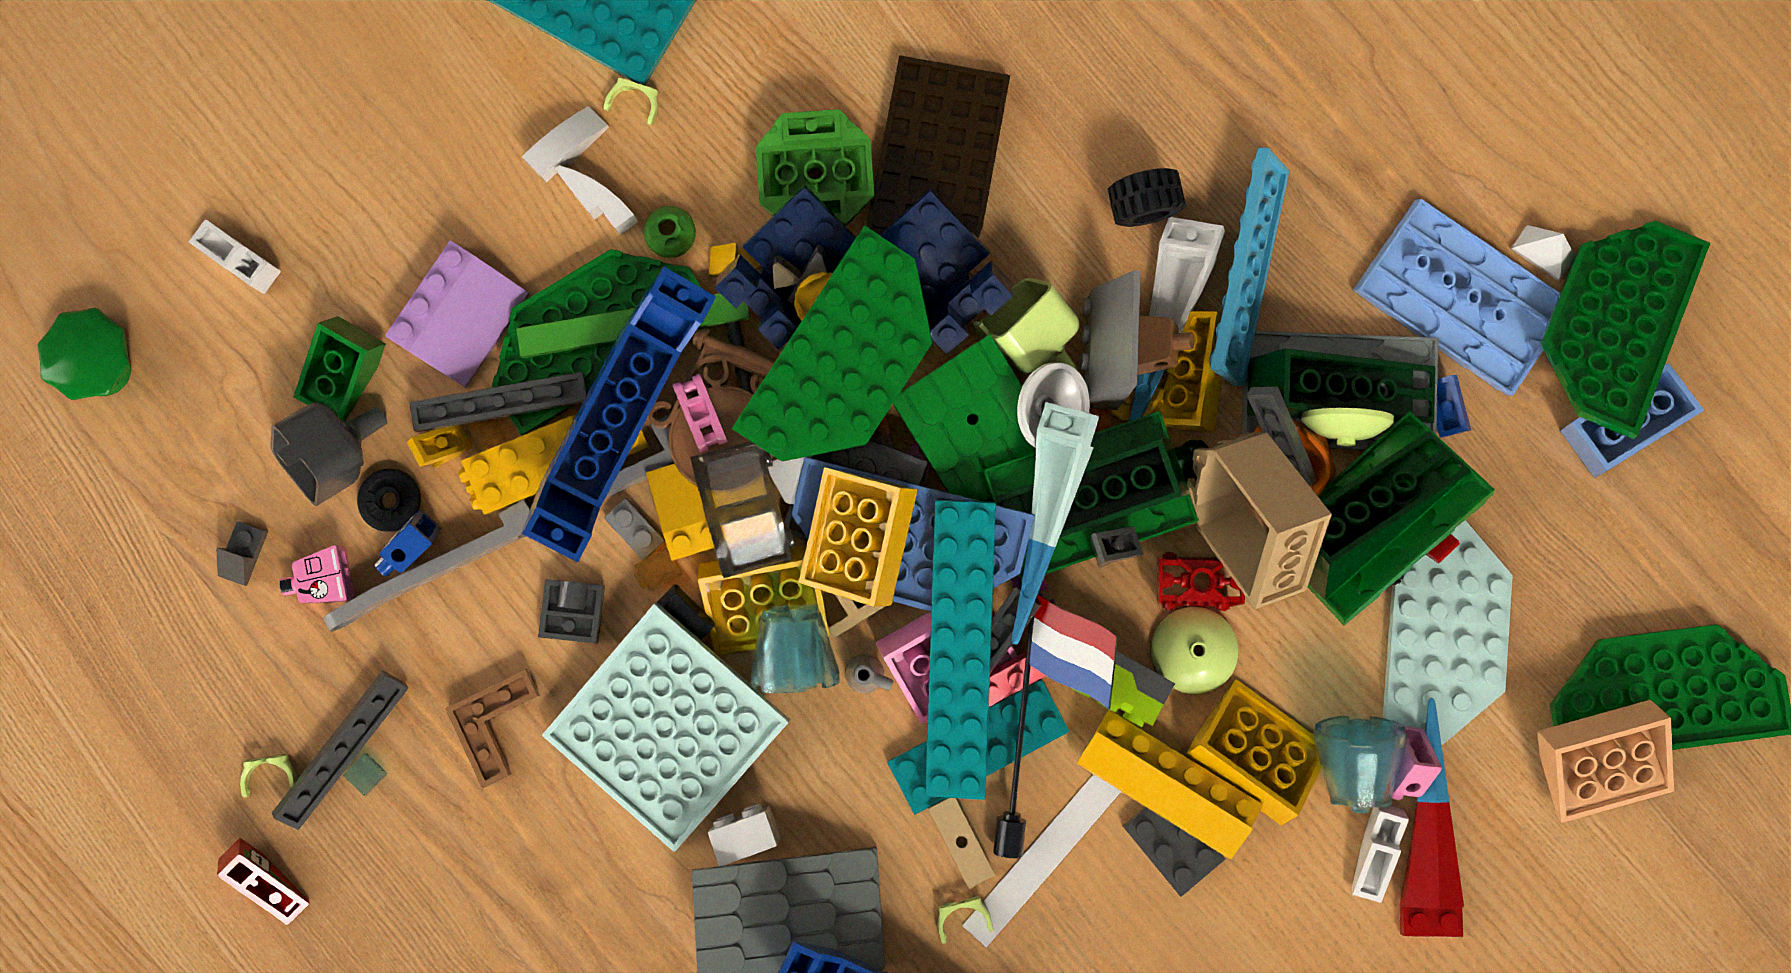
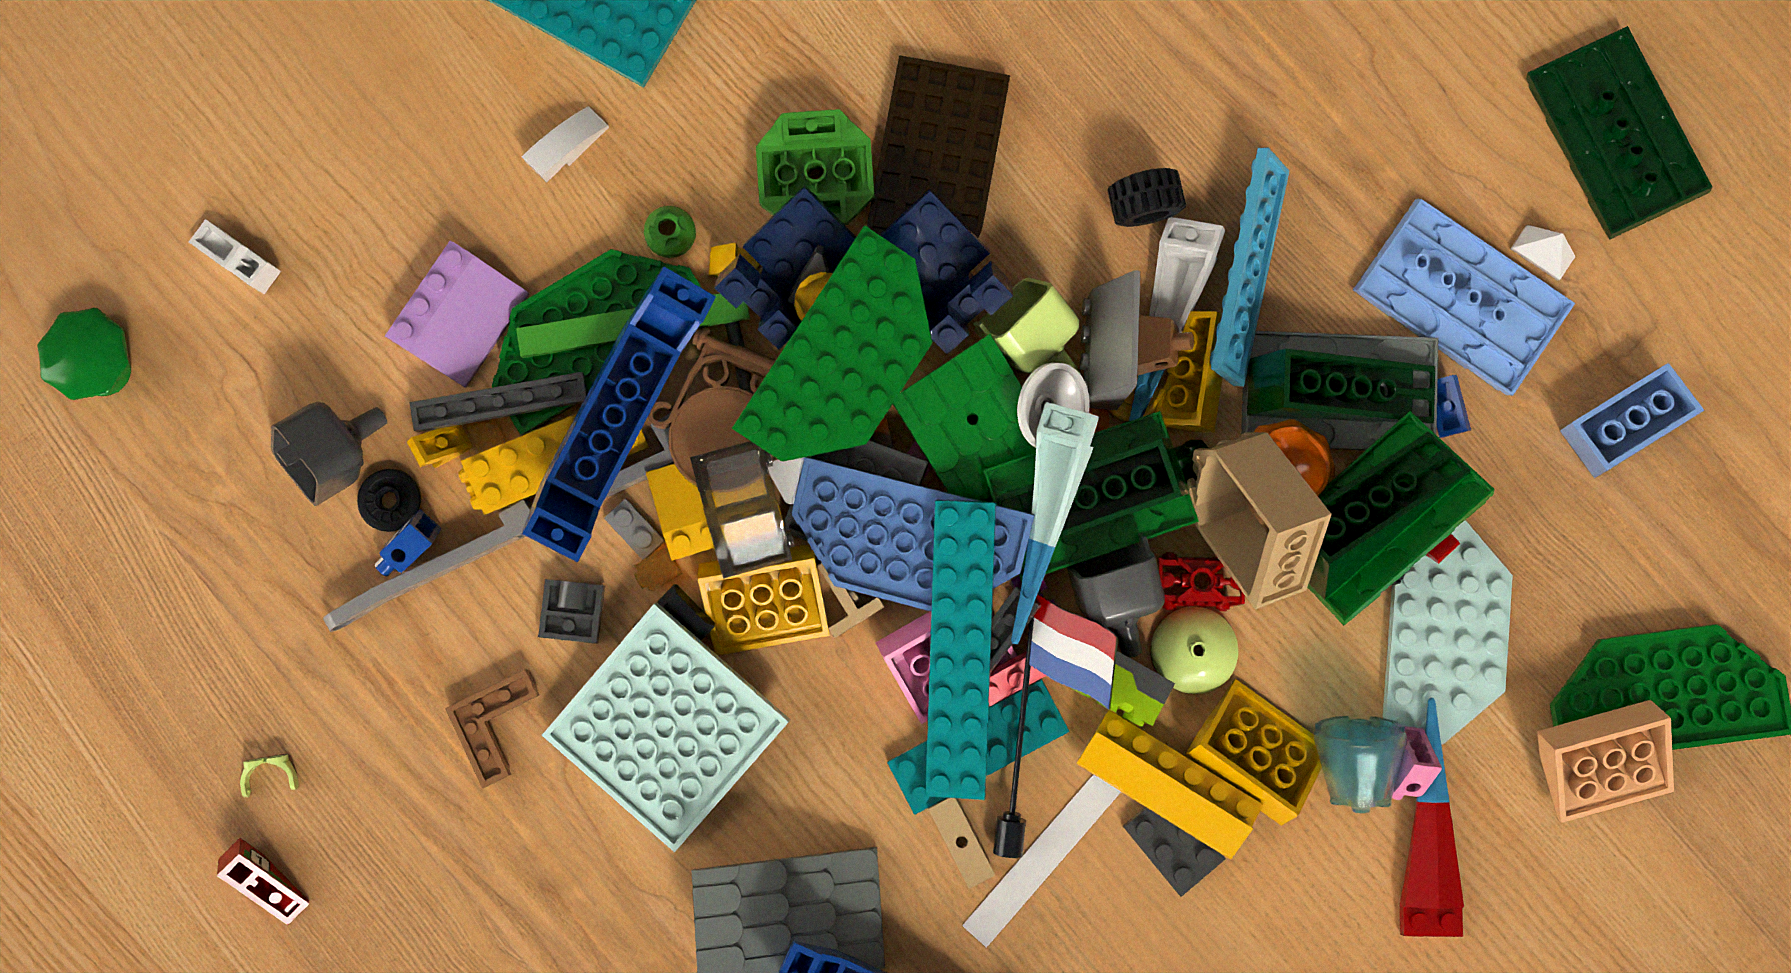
(241, 554): dark grey slope -> none
(321, 577): bright pink torso -> none
(338, 366): green slope -> none
(340, 750): dark grey plate -> none
(365, 774): clear light blue tile -> none
(598, 199): white slope -> none
(623, 85): yellowish green cap -> none
(699, 413): bright pink plate -> none
(744, 835): white brick -> none
(784, 273): dark tan slope -> none
(793, 651): clear light blue cone -> none
(857, 537): yellow slope -> none
(875, 670): light grey piece -> none
(973, 902): yellowish green cap -> none
(1115, 545): dark grey slope -> none
(1119, 590): none -> dark grey piece
(1277, 422): dark grey plate -> none
(1347, 424): yellowish green dish -> none
(1379, 852): white slope -> none
(1618, 132): none -> dark green piece
(1621, 321): green plate -> none

